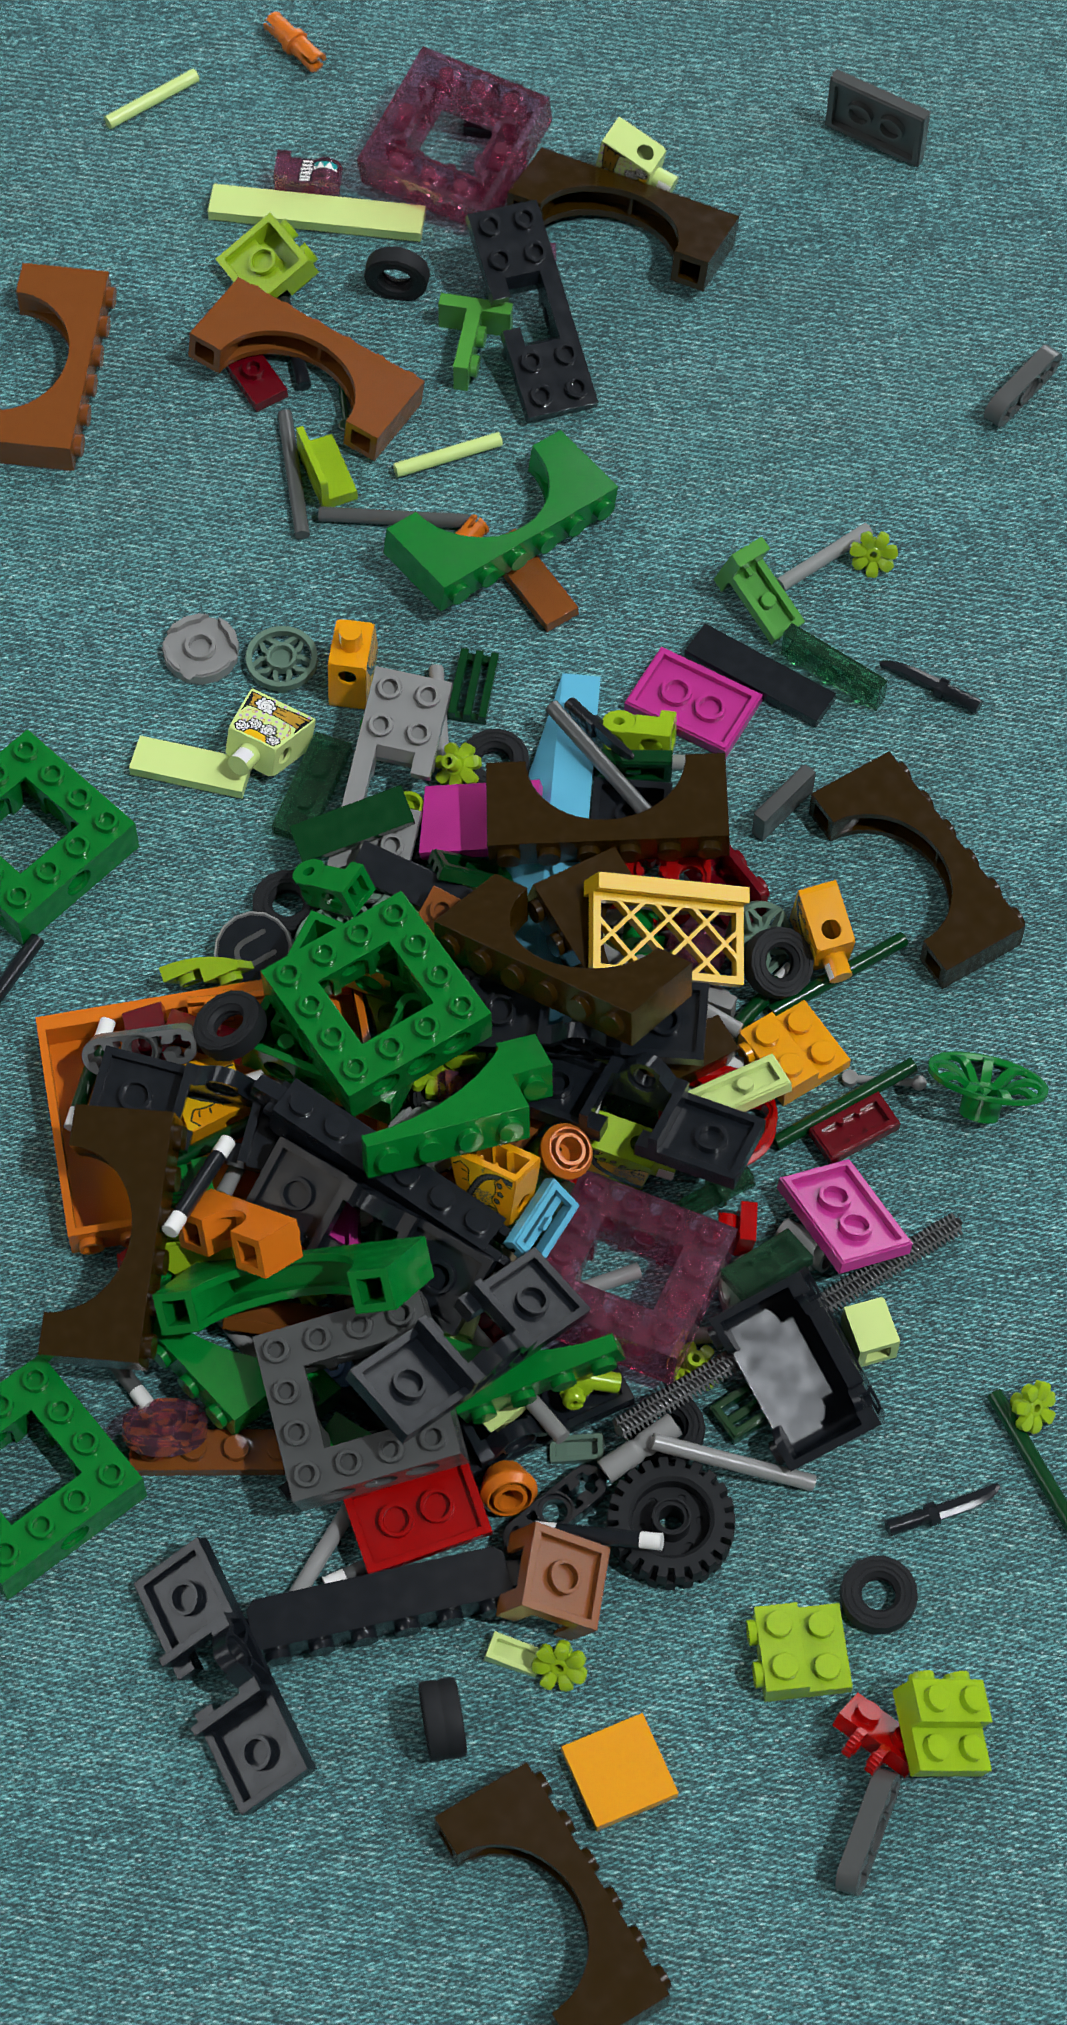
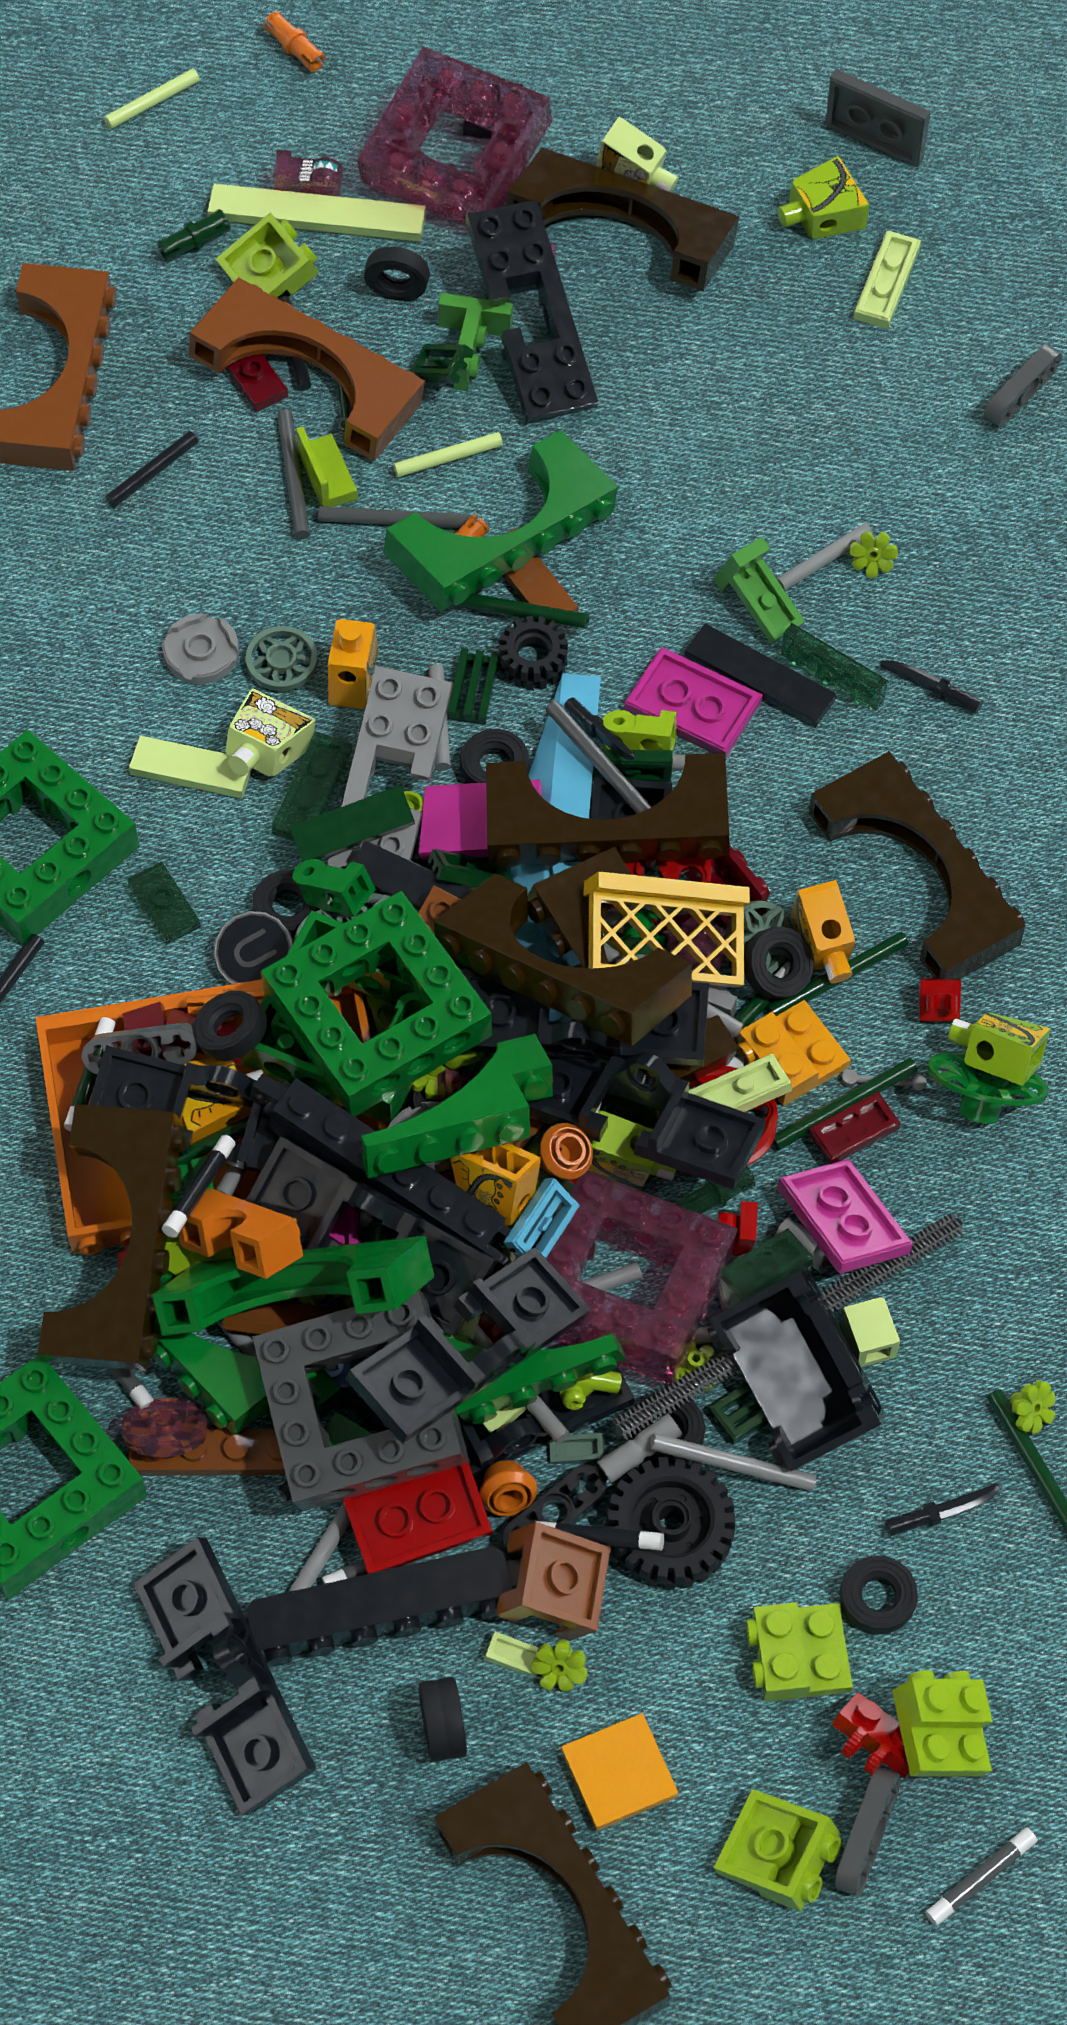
(151, 469): none -> black bar
(163, 903): none -> clear green plate
(193, 235): none -> dark green pin
(209, 969): lime slope -> none
(441, 370): none -> dark green tile
(458, 764): lime plant -> none
(523, 609): none -> dark green piece
(533, 671): none -> black tyre
(779, 1850): none -> lime plate
(783, 802): dark grey tile -> none
(826, 201): none -> lime torso
(887, 279): none -> yellowish green tile
(939, 999): none -> red tile
(981, 1876): none -> dark grey bar
(1002, 1045): none -> lime torso

